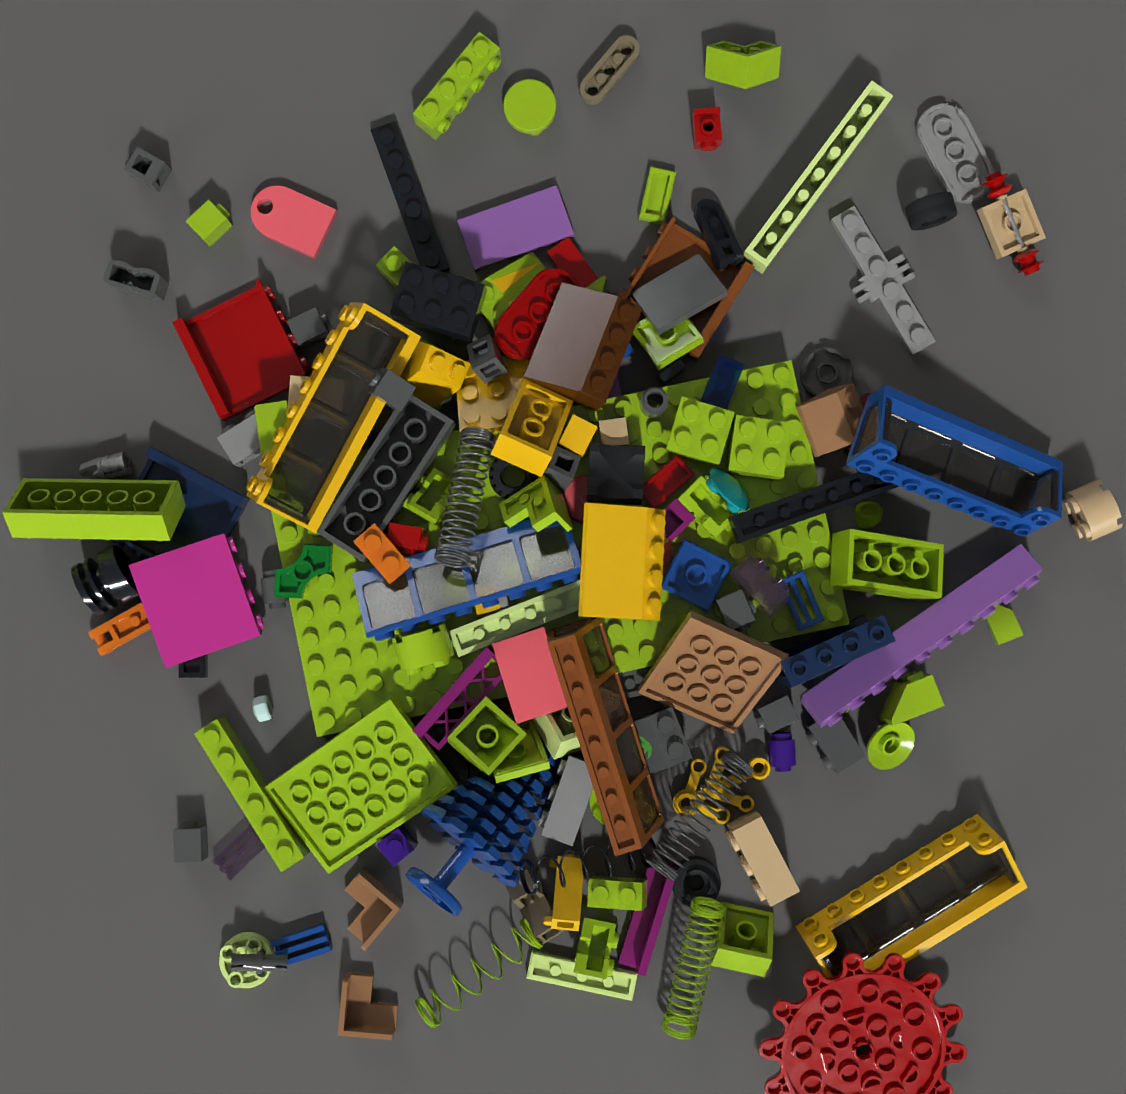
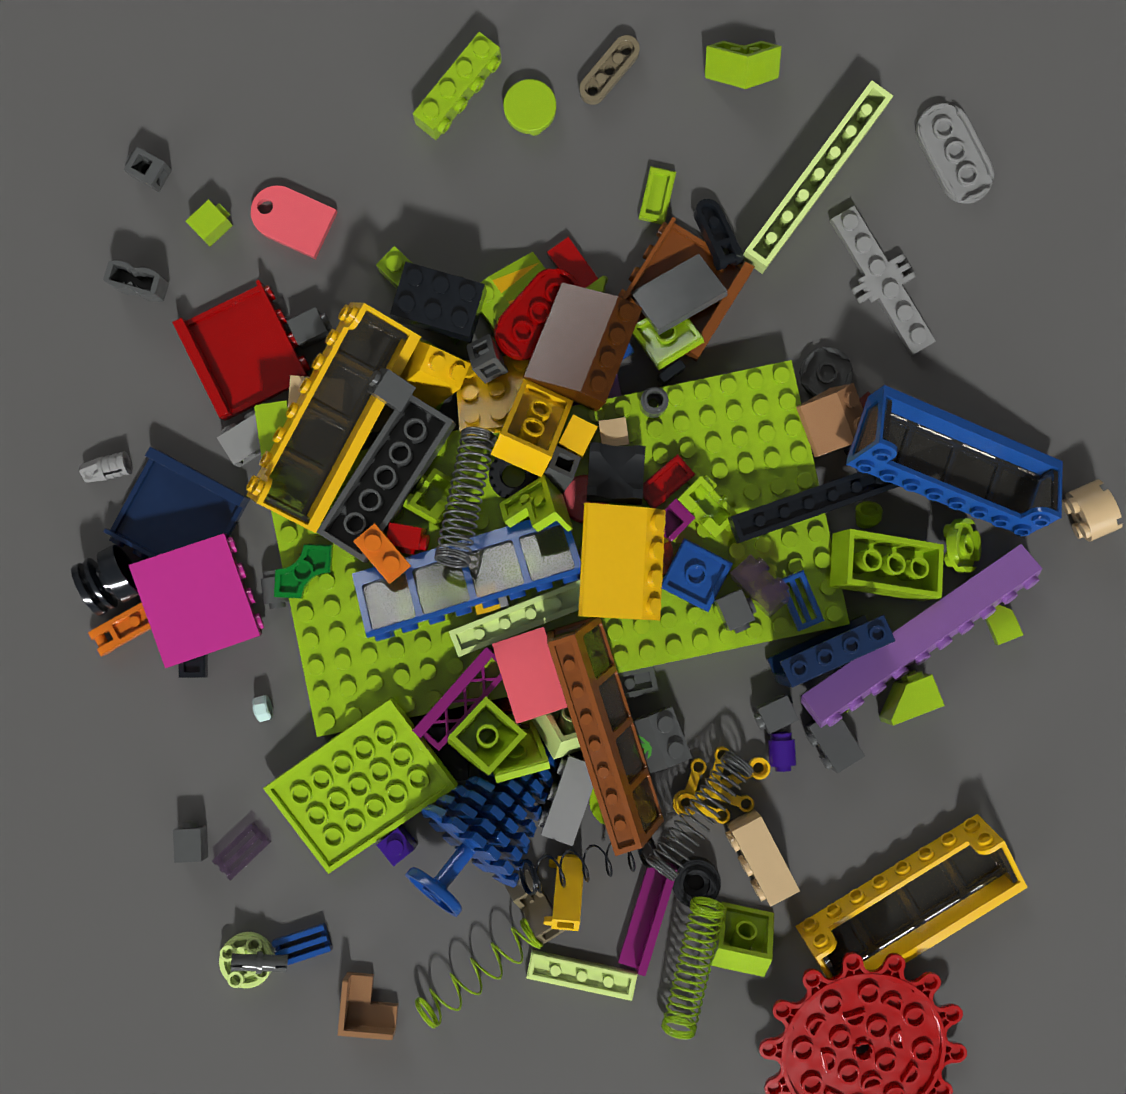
(95, 509): lime brick -> none
(247, 788): lime brick -> none
(378, 903): medium nougat panel -> none
(409, 197): black plate -> none
(423, 647): lime brick -> none
(515, 228): medium lavender tile -> none
(595, 947): lime cylinder -> none
(617, 893): lime brick -> none
(700, 431): lime plate -> none
(704, 118): red brick -> none
(712, 672): medium nougat plate -> none
(722, 382): clear blue plate -> none
(729, 489): teal dish -> none
(758, 447): lime brick -> none
(890, 745): lime dish -> none
(931, 211): black tyre -> none
(962, 545): none -> lime plate
(1011, 223): tan plate -> none

